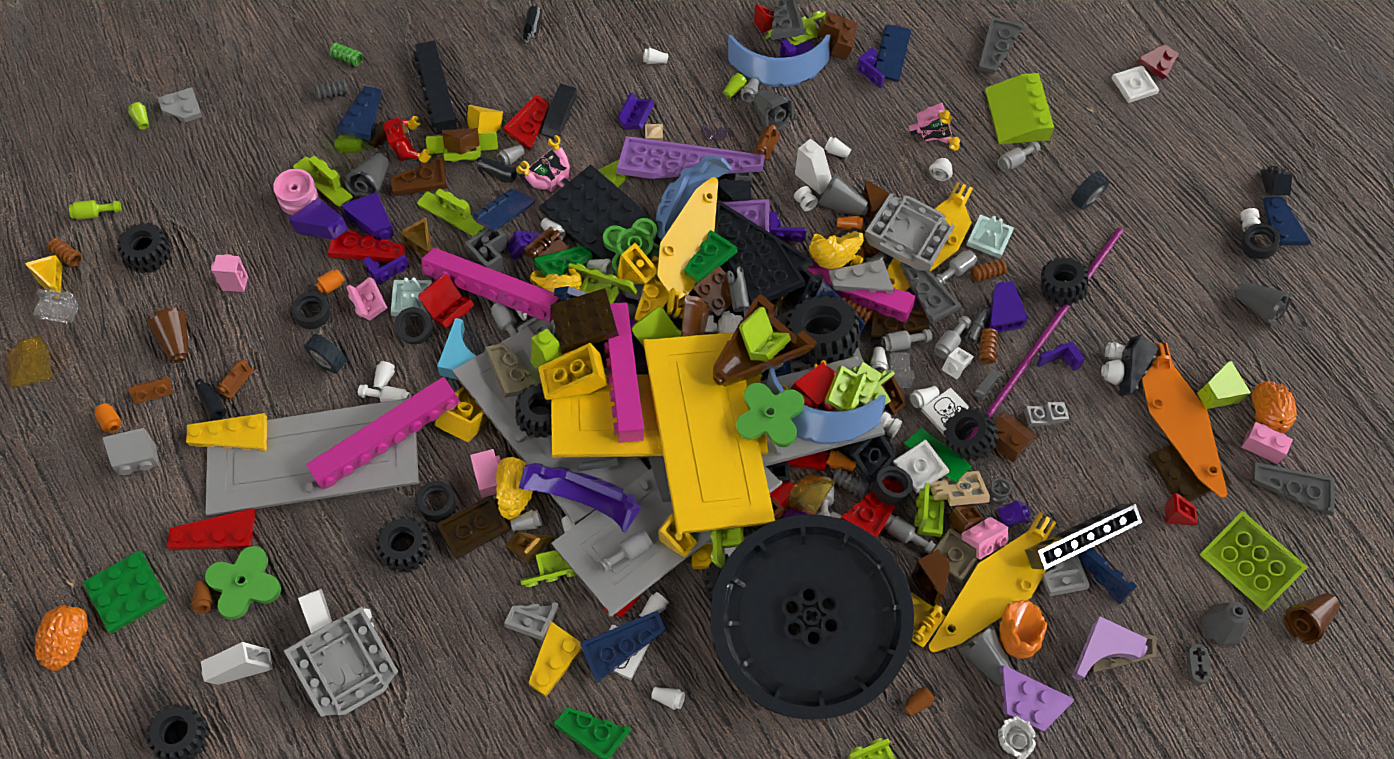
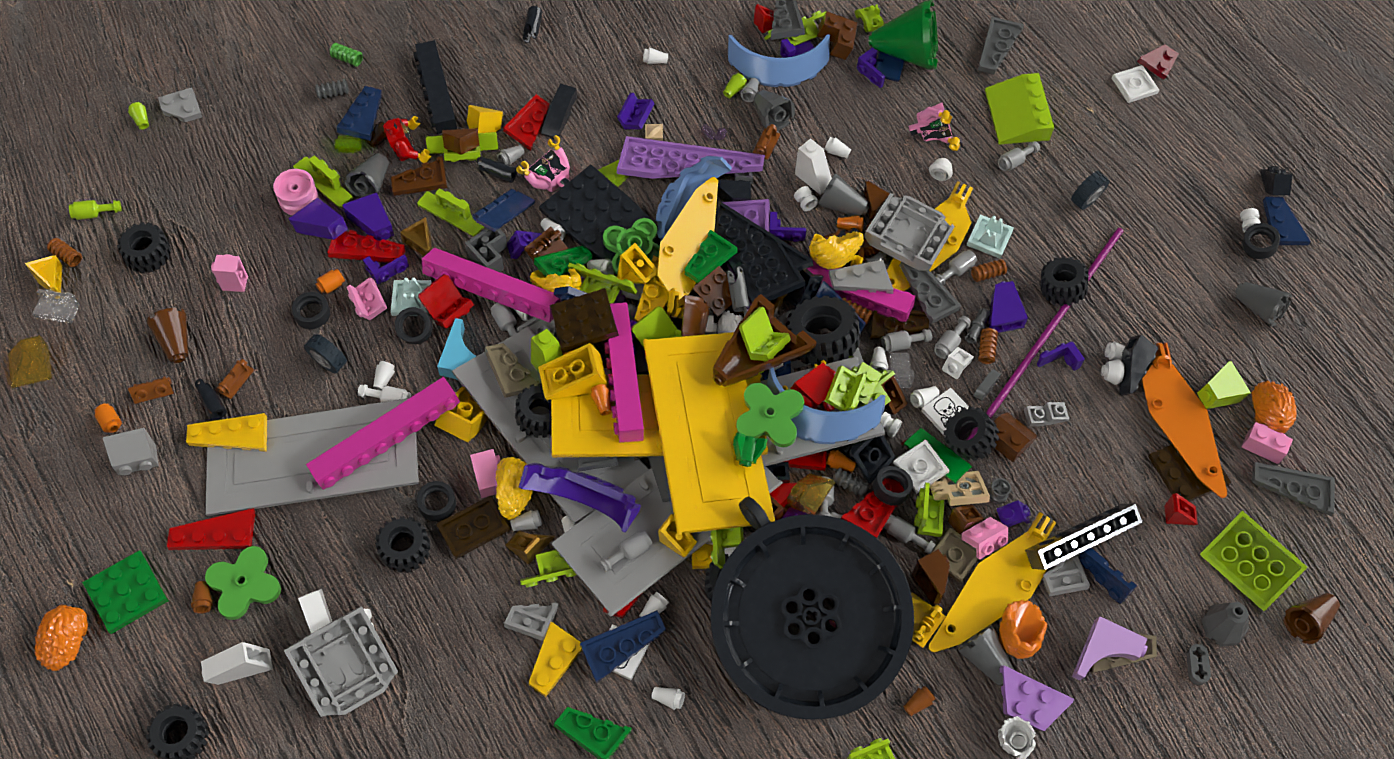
(601, 397): none -> orange cone
(748, 448): none -> green brick
(753, 513): none -> black tyre
(870, 17): none -> lime piece
(910, 36): none -> green cone

